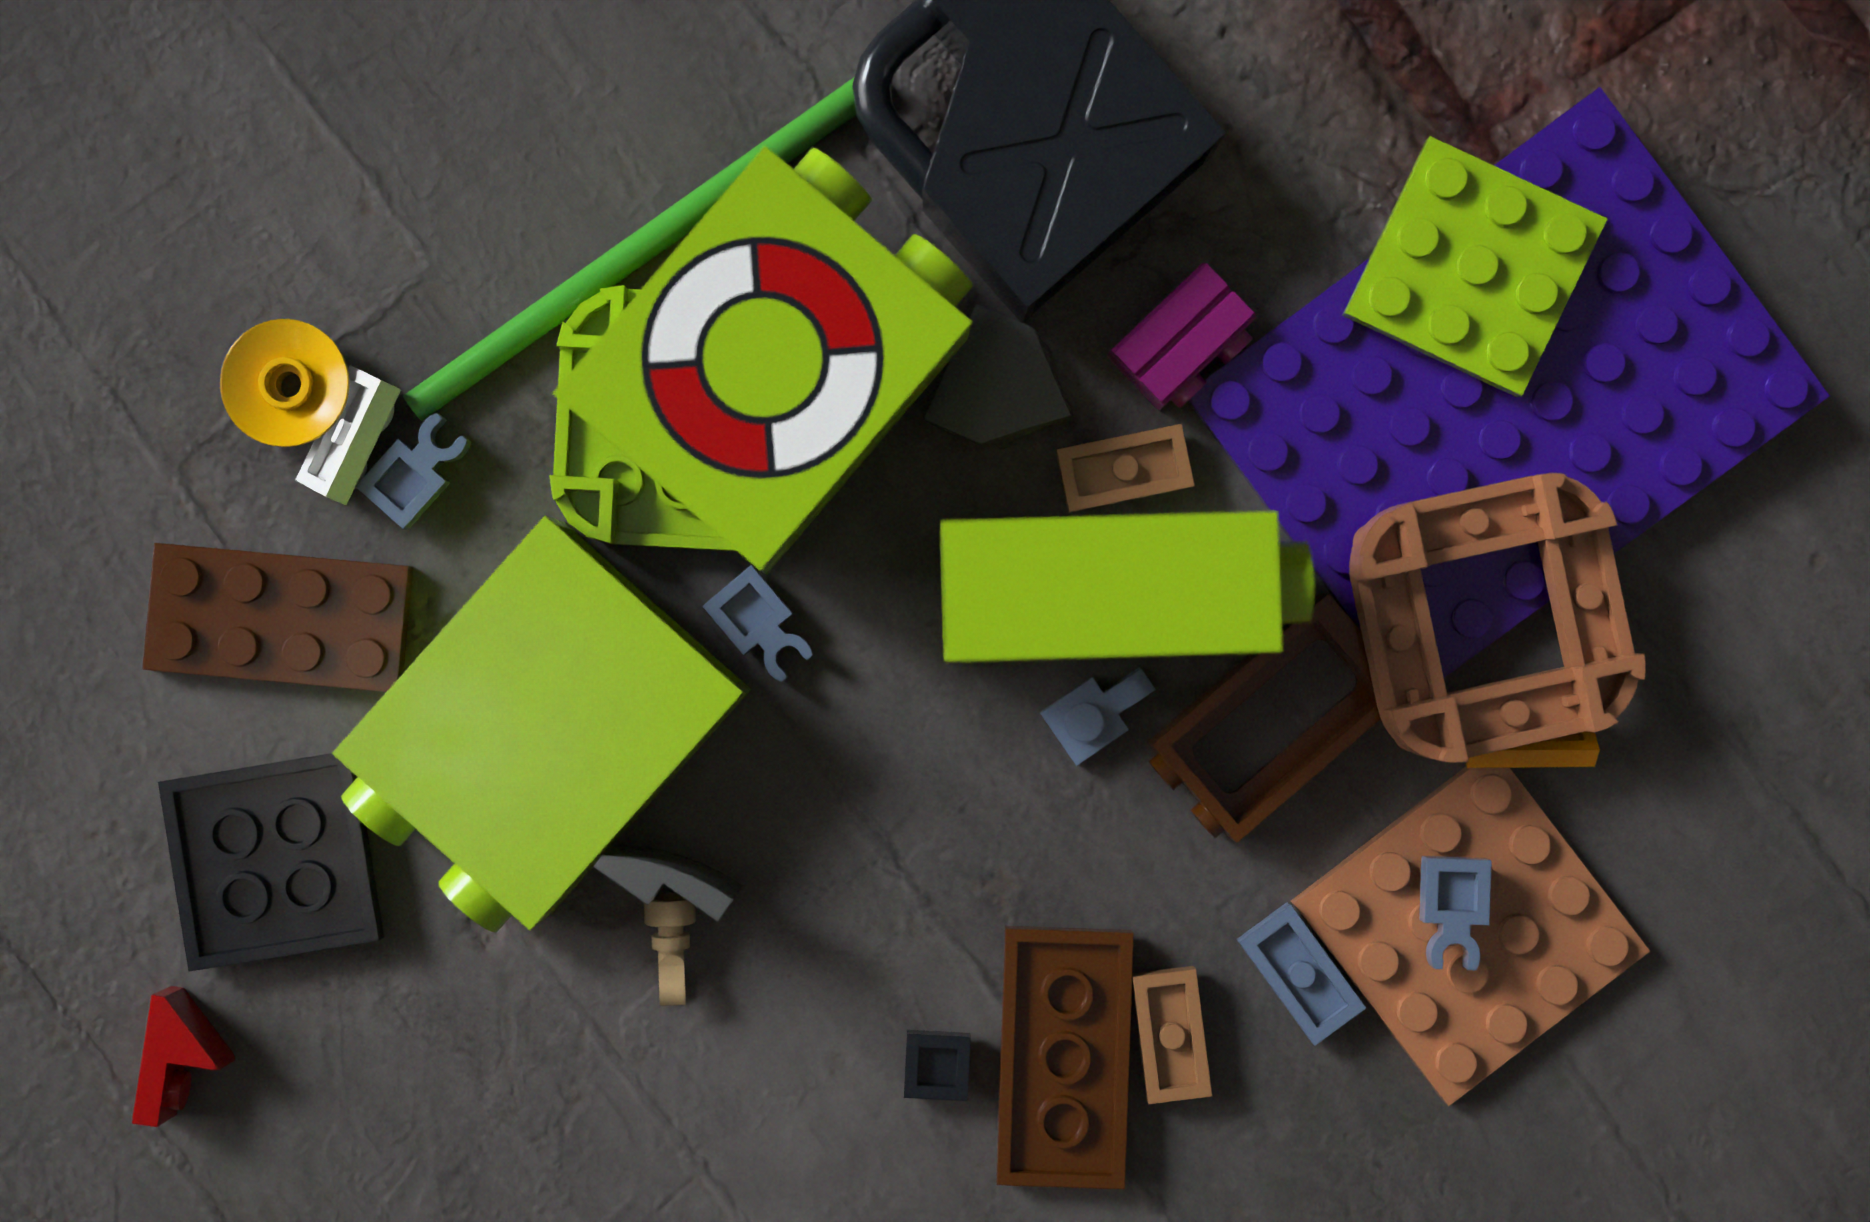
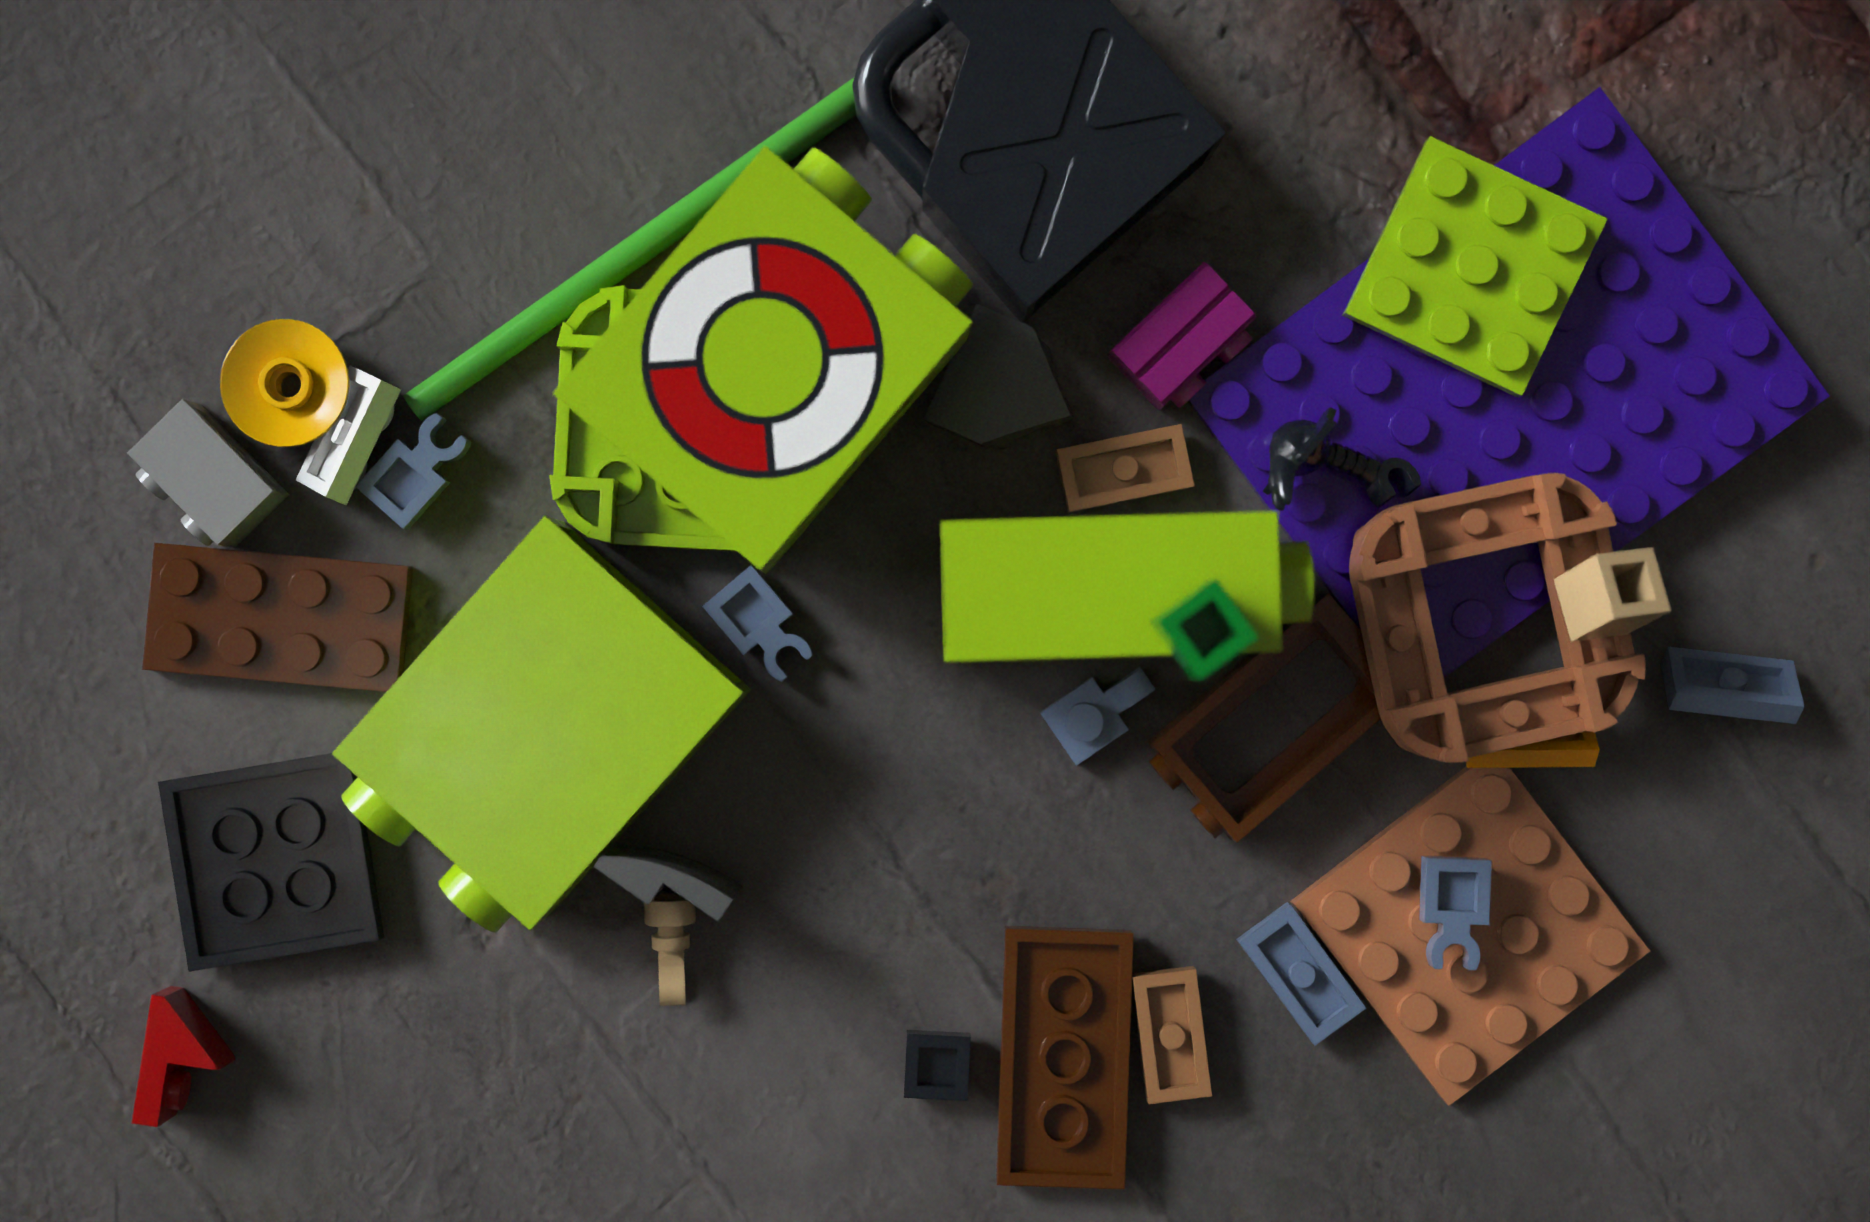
(206, 475): none -> light grey brick
(1204, 629): none -> green brick
(1305, 447): none -> black piece
(1612, 594): none -> tan brick
(1731, 685): none -> sand blue plate

